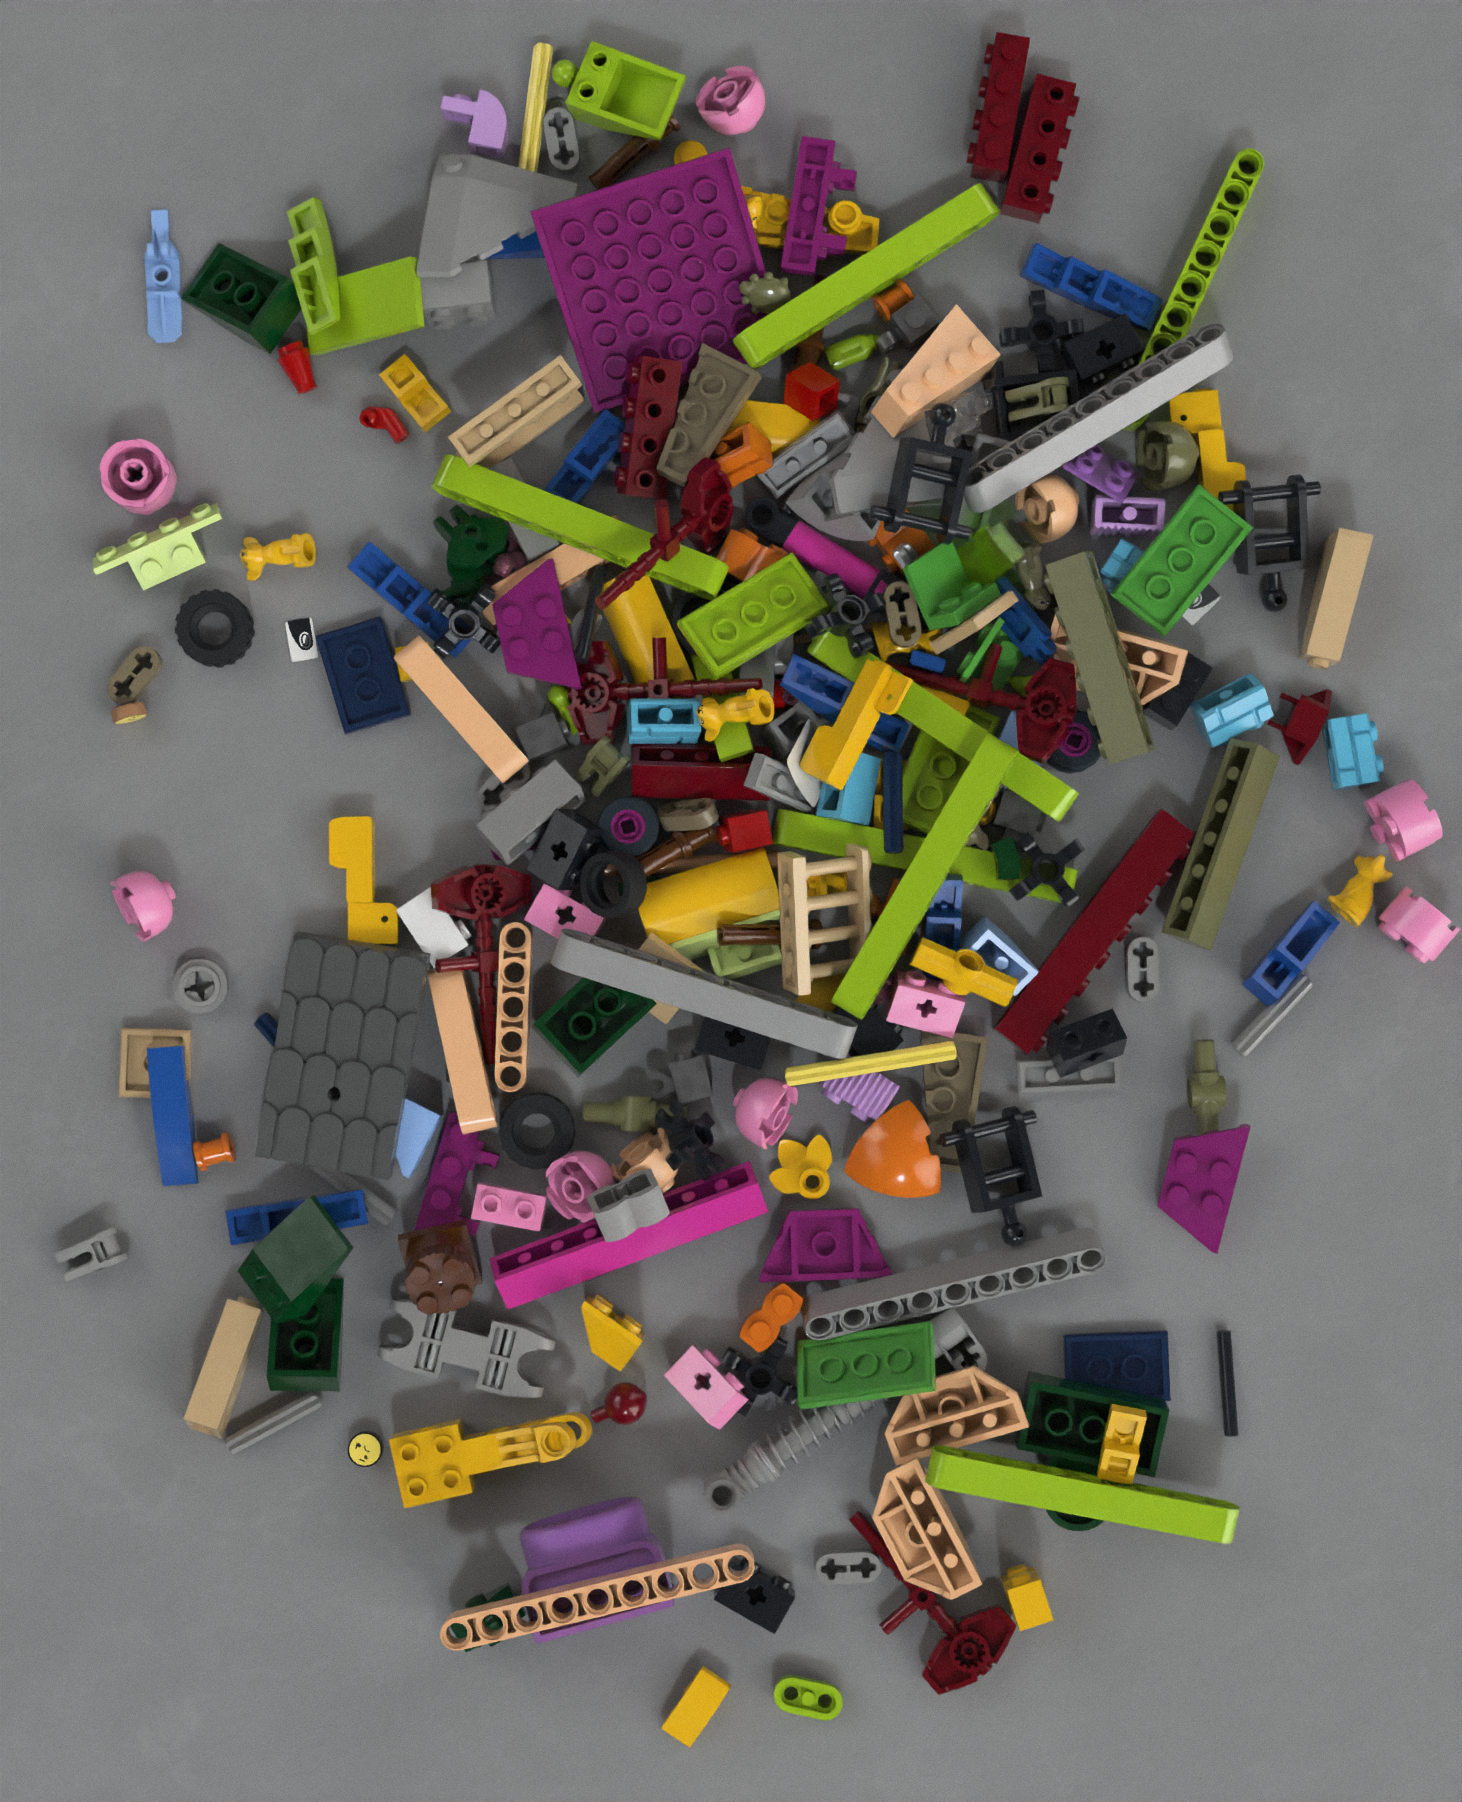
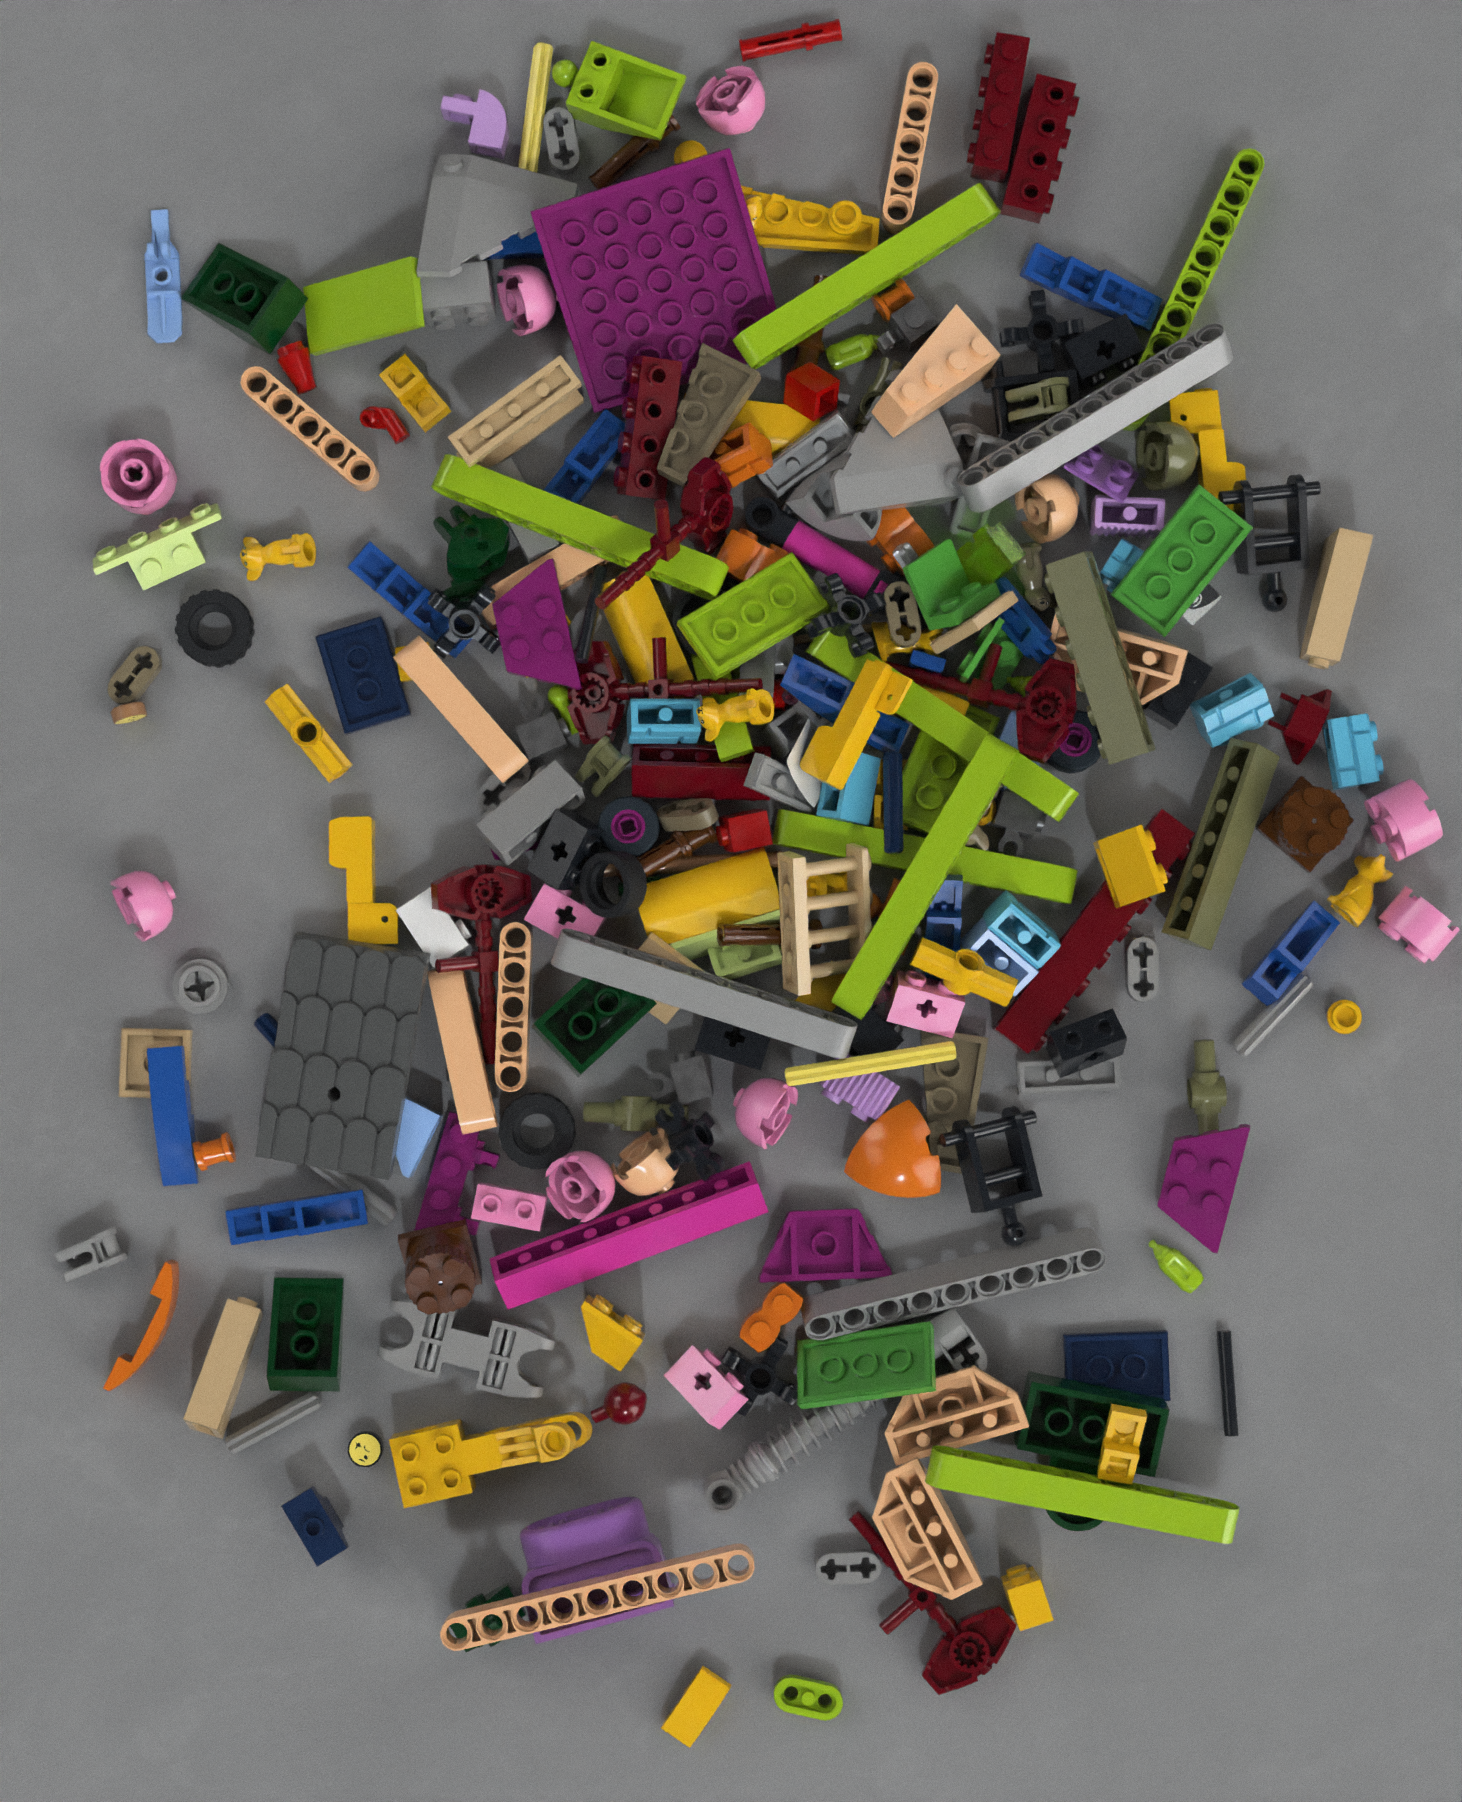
(165, 1288): none -> orange slope
(294, 717): none -> yellow piece
(295, 1261): dark green slope -> none
(298, 417): none -> light nougat beam
(301, 639): sticker -> none
(315, 264): lime slope -> none
(316, 1525): none -> dark blue brick
(507, 561): clear pink arm -> none
(526, 298): none -> bright pink cylinder
(628, 1205): light grey brick -> none
(765, 293): olive piece -> none
(765, 1610): black brick -> none
(791, 40): none -> red pin
(799, 1163): yellow plate -> none
(814, 180): magenta hinge -> none
(894, 515): black piece -> none
(909, 132): none -> light nougat beam
(967, 411): clear hinge -> none
(1006, 859): dark green piece -> none
(1021, 929): none -> medium azure brick
(1057, 883): black pin -> none
(1130, 865): none -> yellow slope
(1177, 1267): none -> lime piece
(1306, 823): none -> reddish brown piece
(1344, 1016): none -> yellow plate

